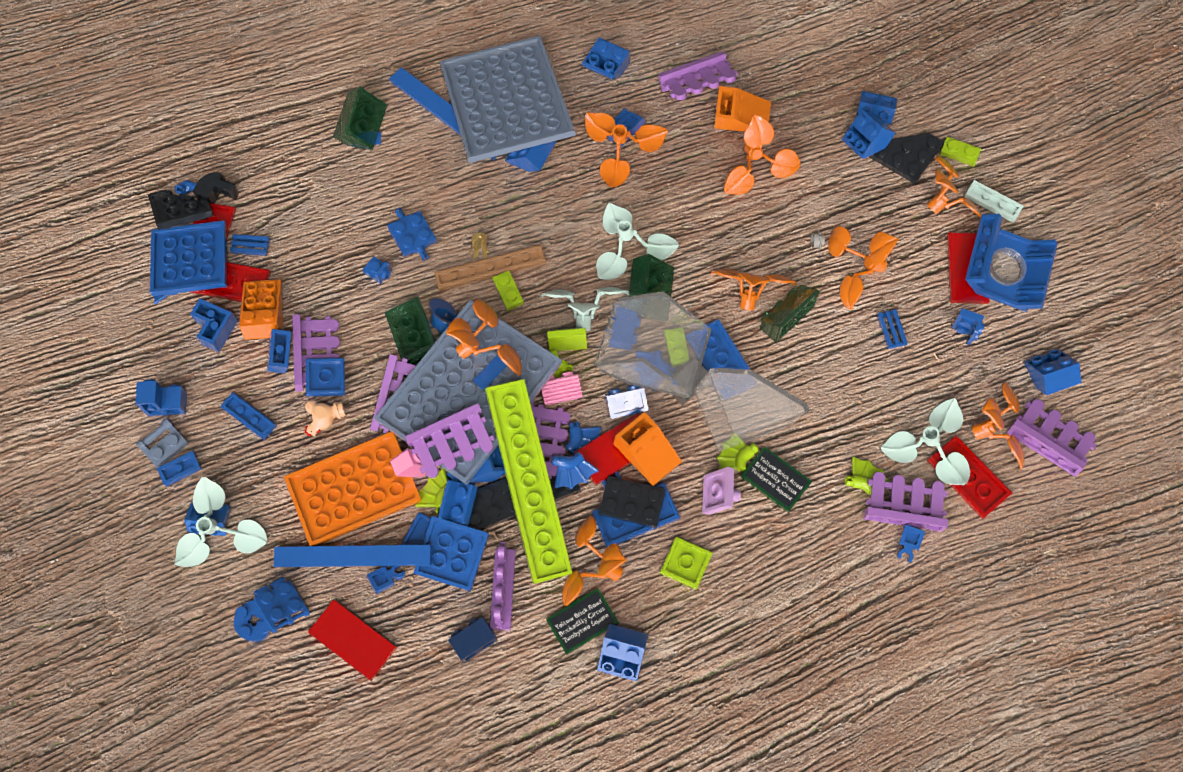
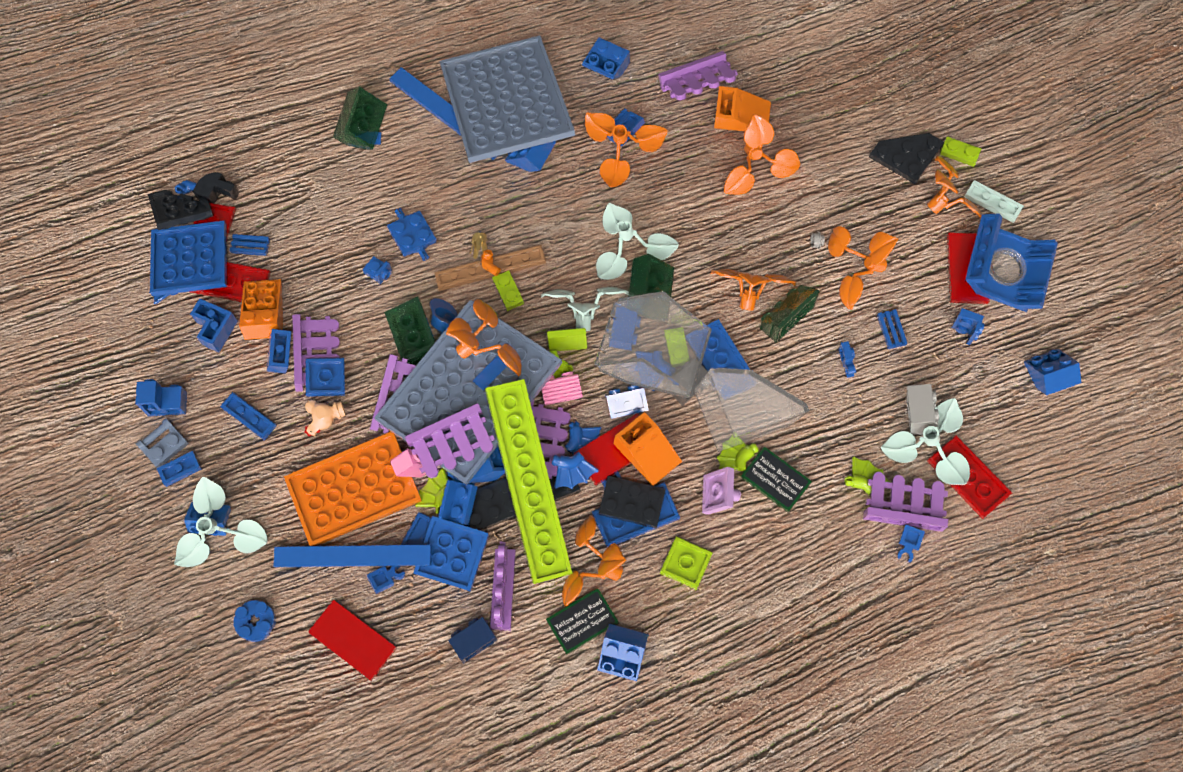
(279, 604): blue plate -> none
(487, 263): none -> orange arm
(847, 355): none -> blue plate
(868, 134): blue slope -> none
(878, 104): blue bracket -> none
(920, 406): none -> light grey brick
(988, 426): orange plant -> none
(1046, 445): medium lavender fence -> none

